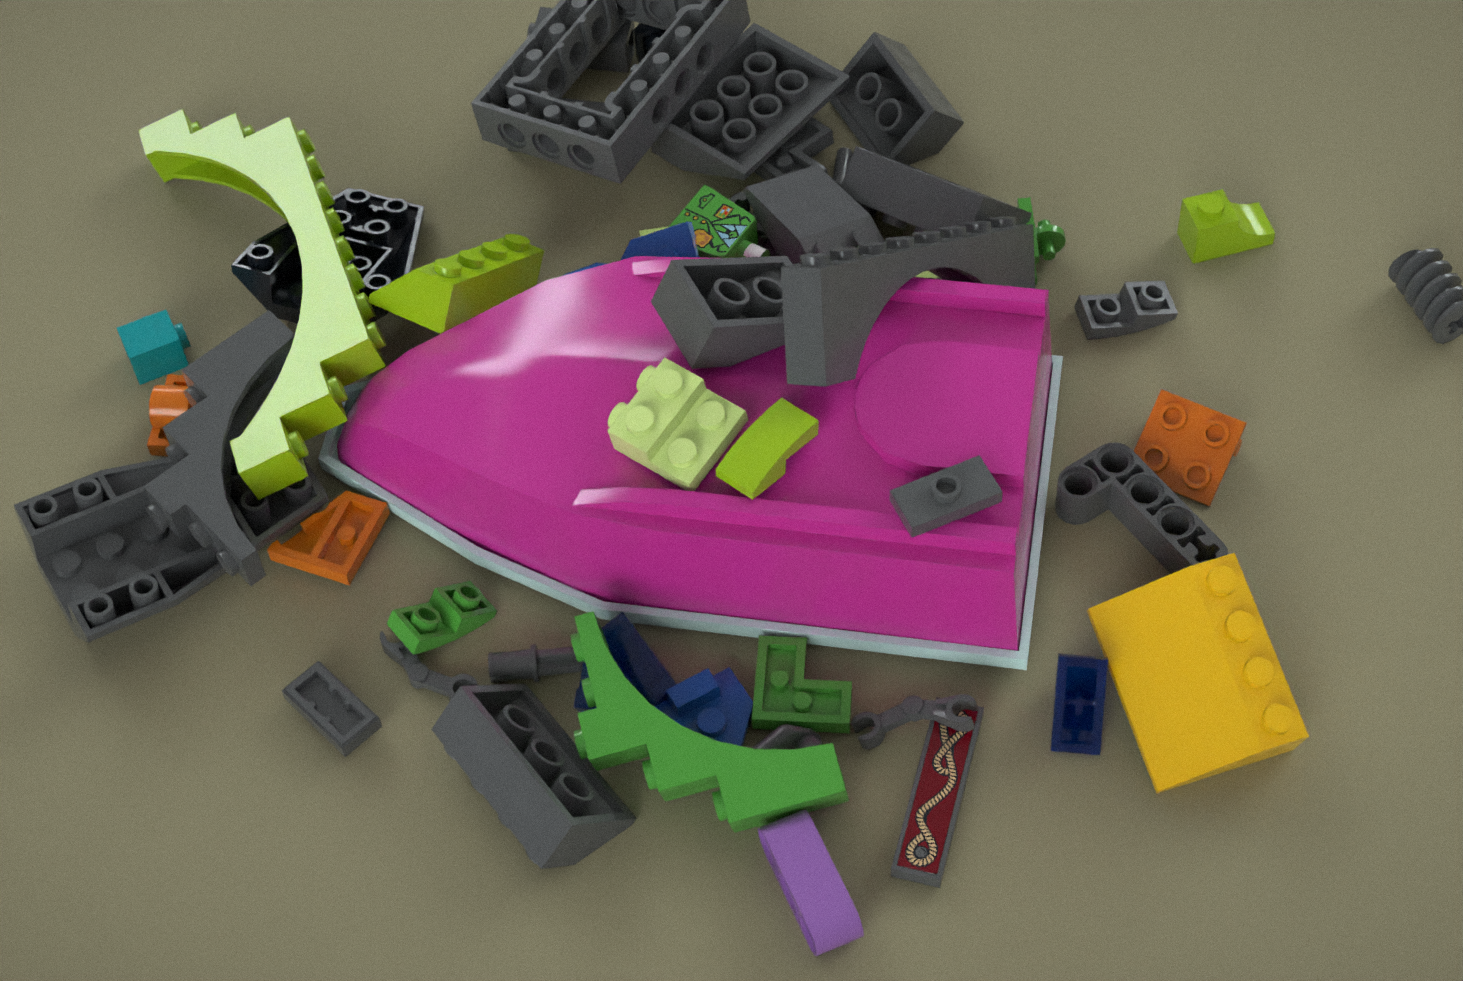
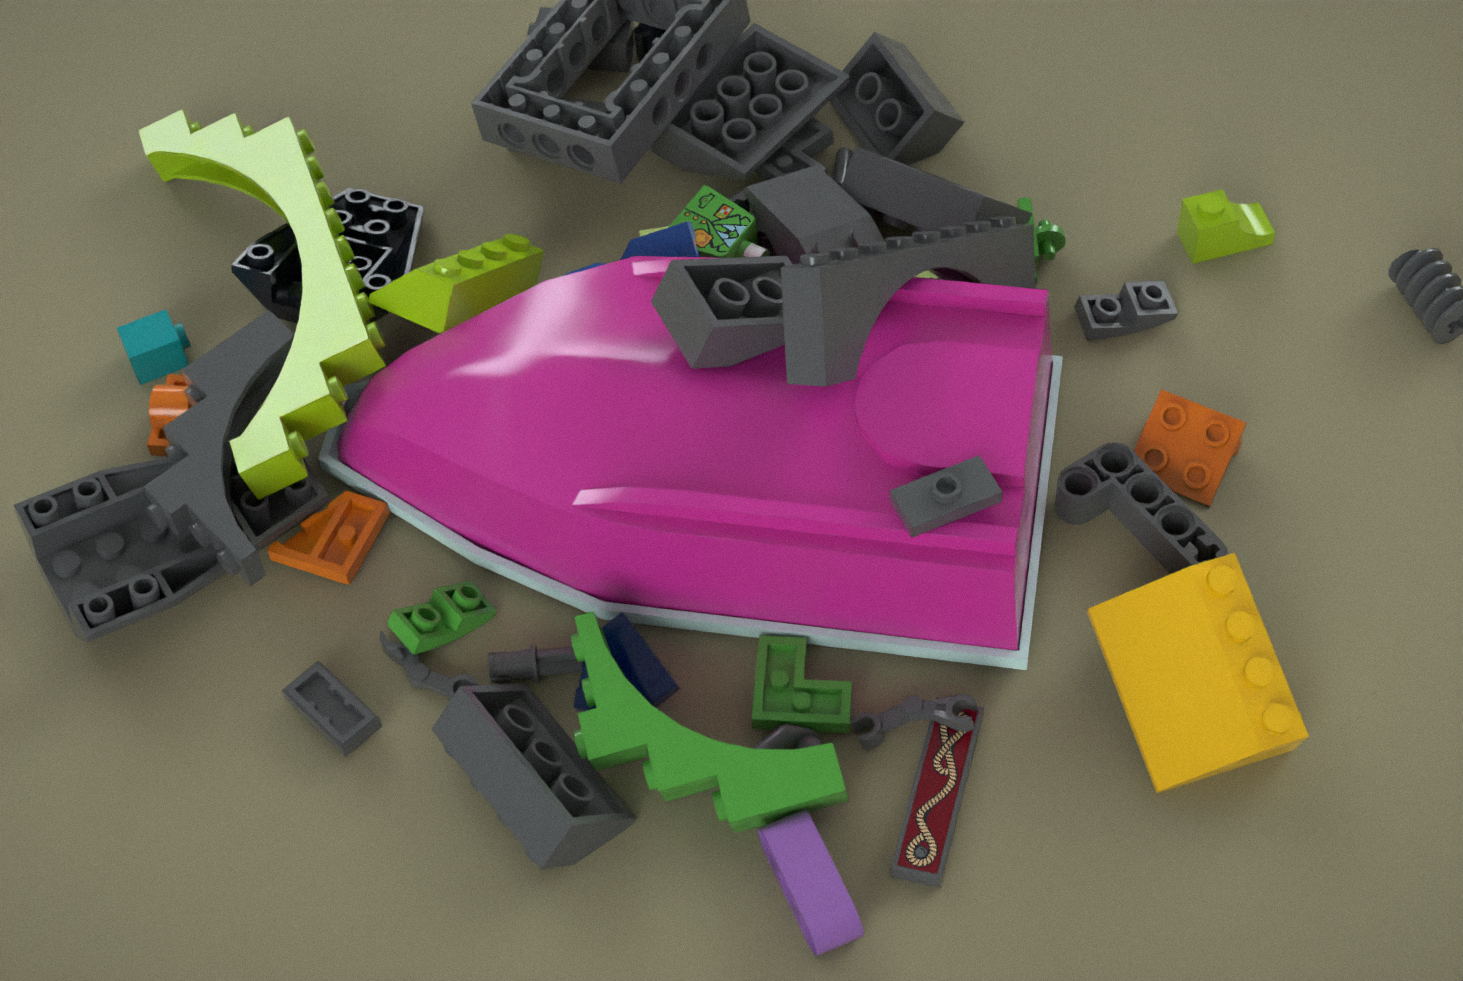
(675, 424): yellowish green plate -> none
(711, 706): blue plate -> none
(764, 447): lime slope -> none
(1078, 704): clear blue slope -> none

